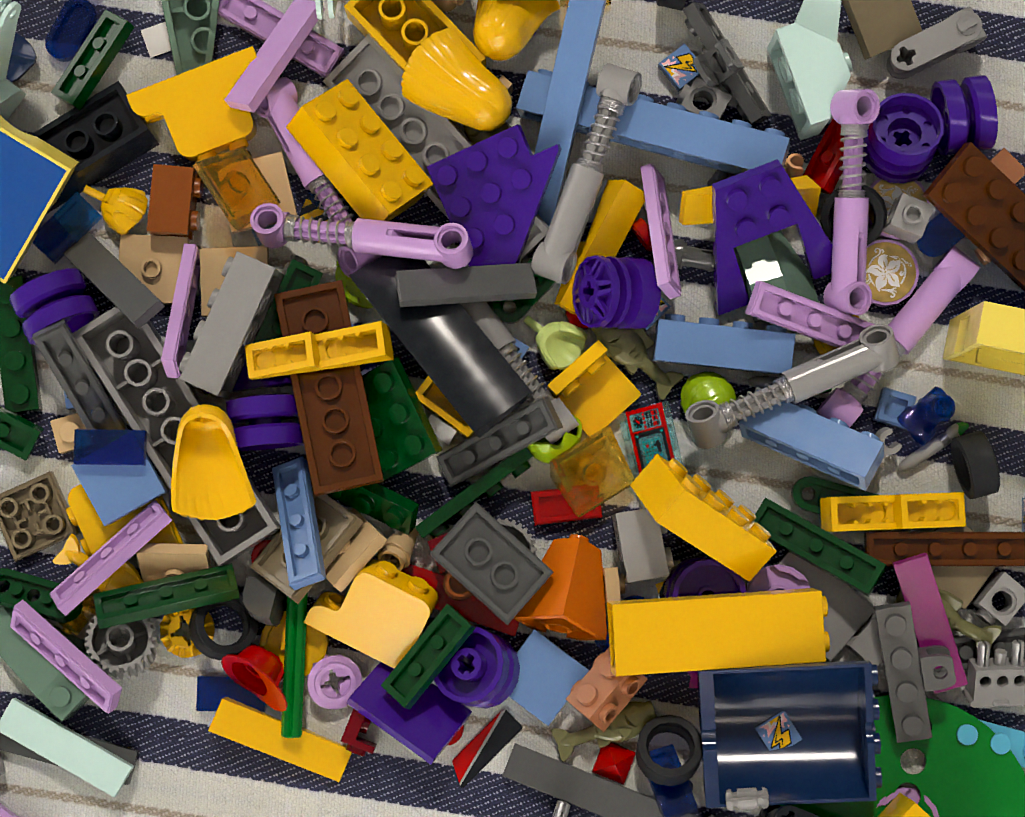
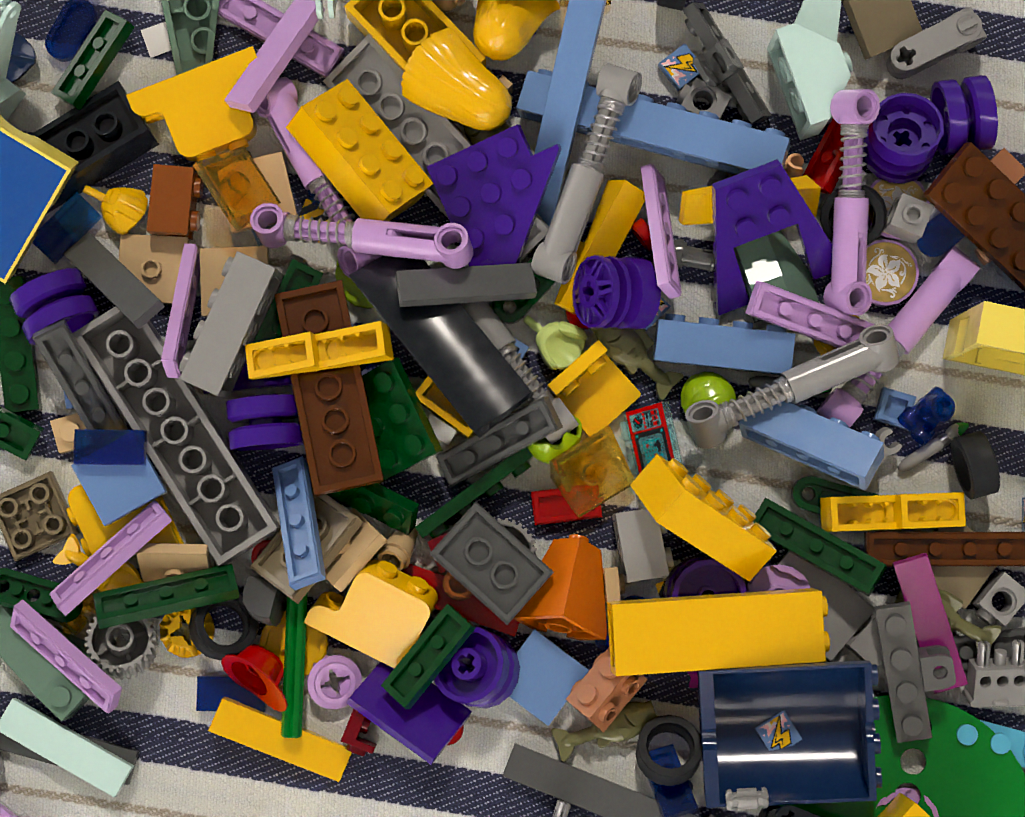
(208, 468): yellow hair -> none
(485, 746): sticker -> none
(614, 762): red slope -> none

